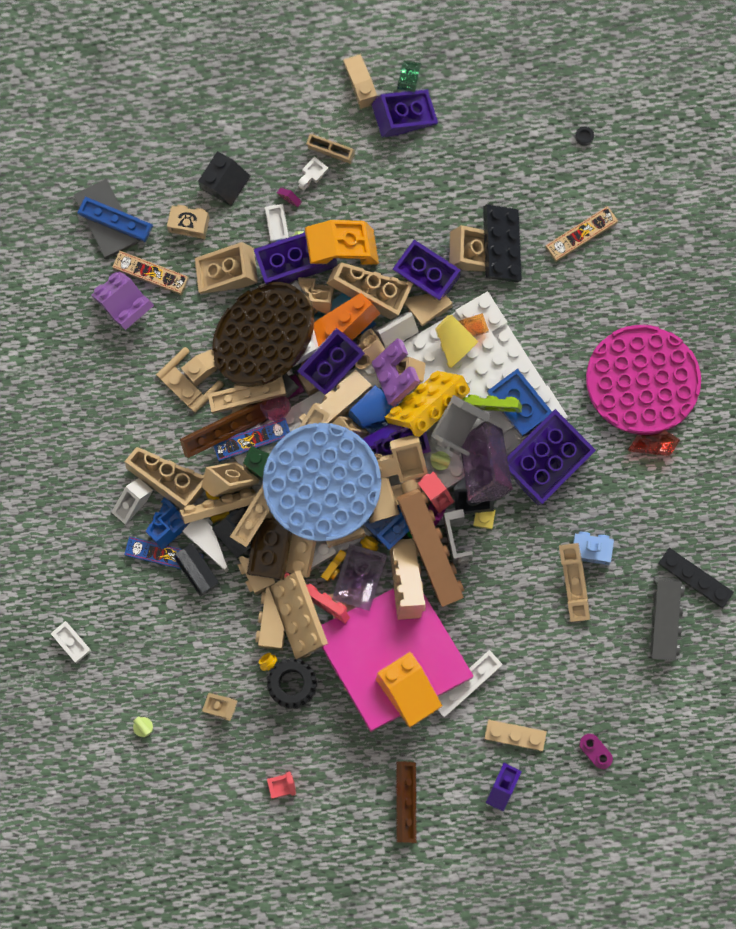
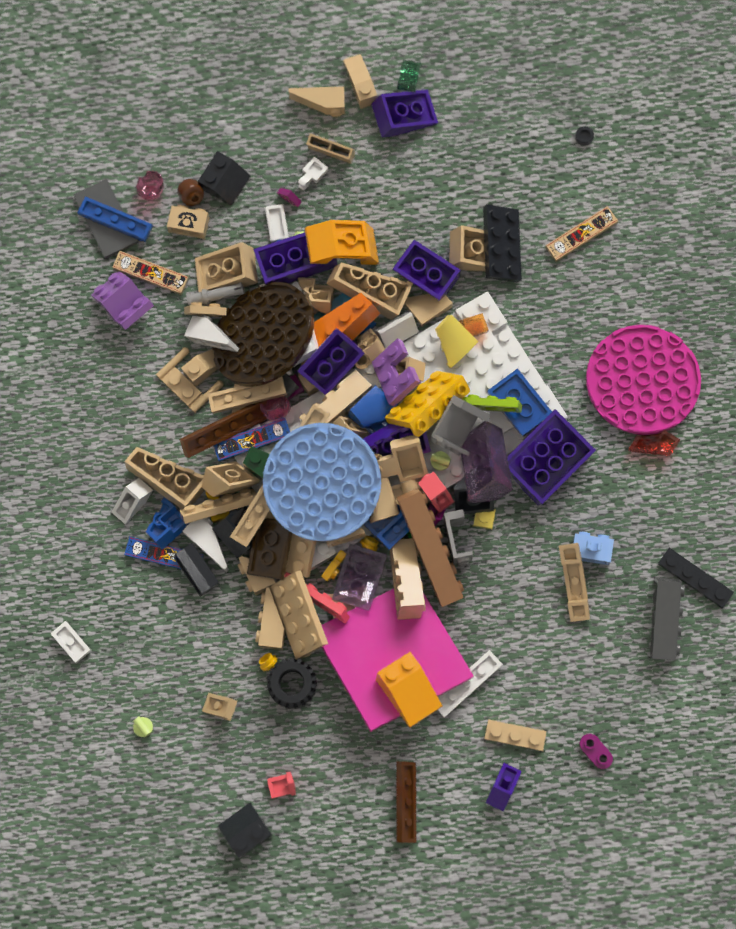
(150, 185): none -> clear pink hair
(190, 192): none -> reddish brown head
(205, 332): none -> white slope
(206, 297): none -> light grey pin
(212, 310): none -> tan plate
(245, 830): none -> black slope
(323, 99): none -> tan slope

